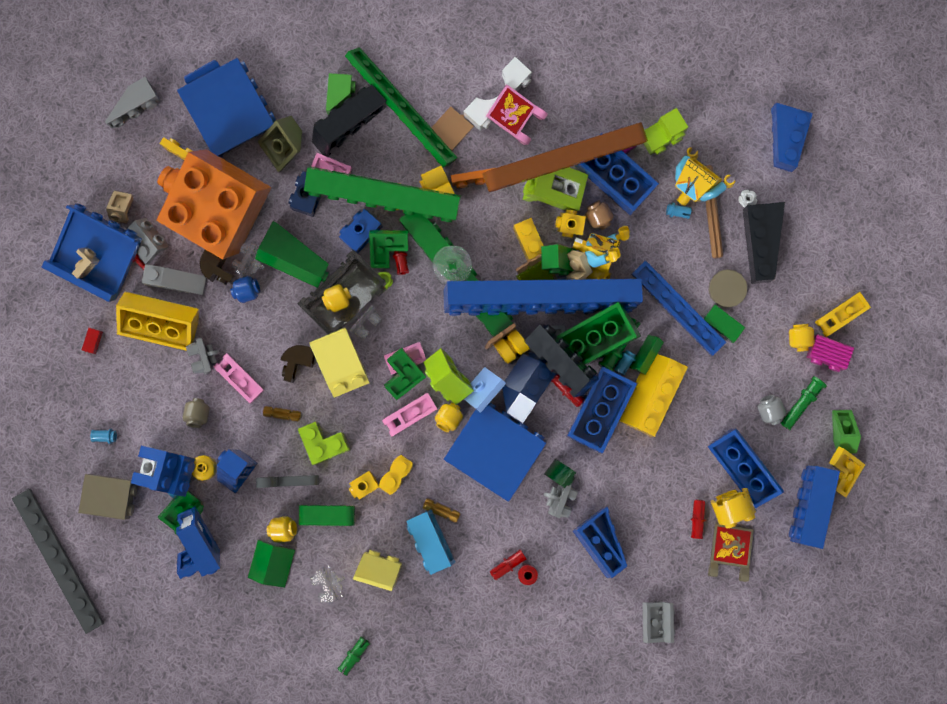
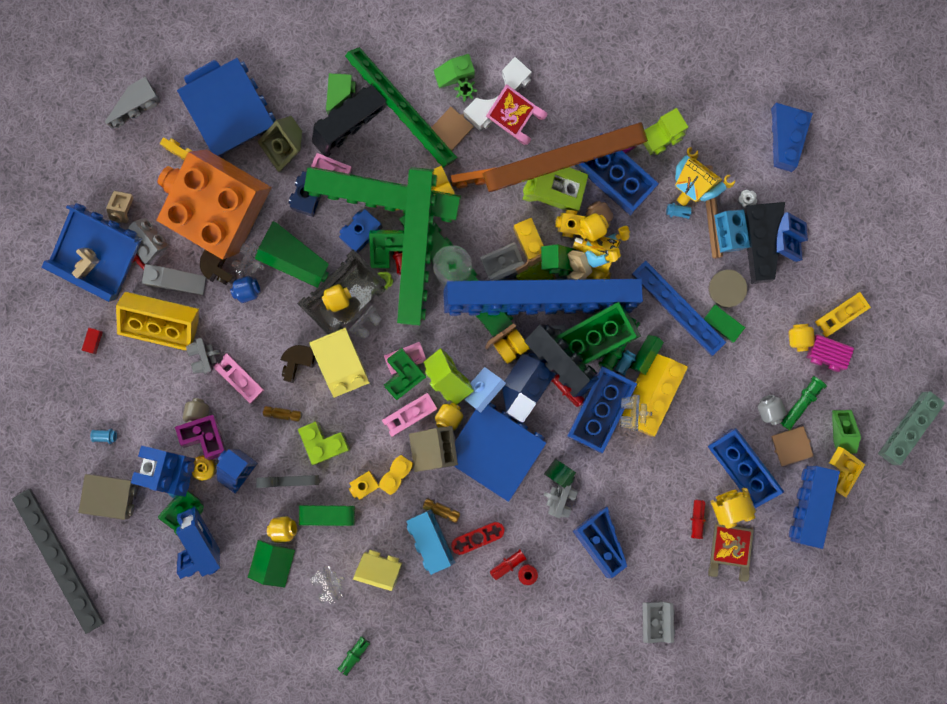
(202, 431): none -> magenta brick
(415, 245): none -> green brick
(433, 449): none -> dark tan brick
(454, 70): none -> bright green slope
(461, 85): none -> bright green gear
(480, 530): none -> red beam
(502, 262): none -> light grey bracket
(593, 227): none -> yellow head
(633, 404): none -> clear hips
(732, 231): none -> dark azure brick
(790, 235): none -> blue slope
(792, 446): none -> medium nougat piece
(911, 428): none -> sand green brick

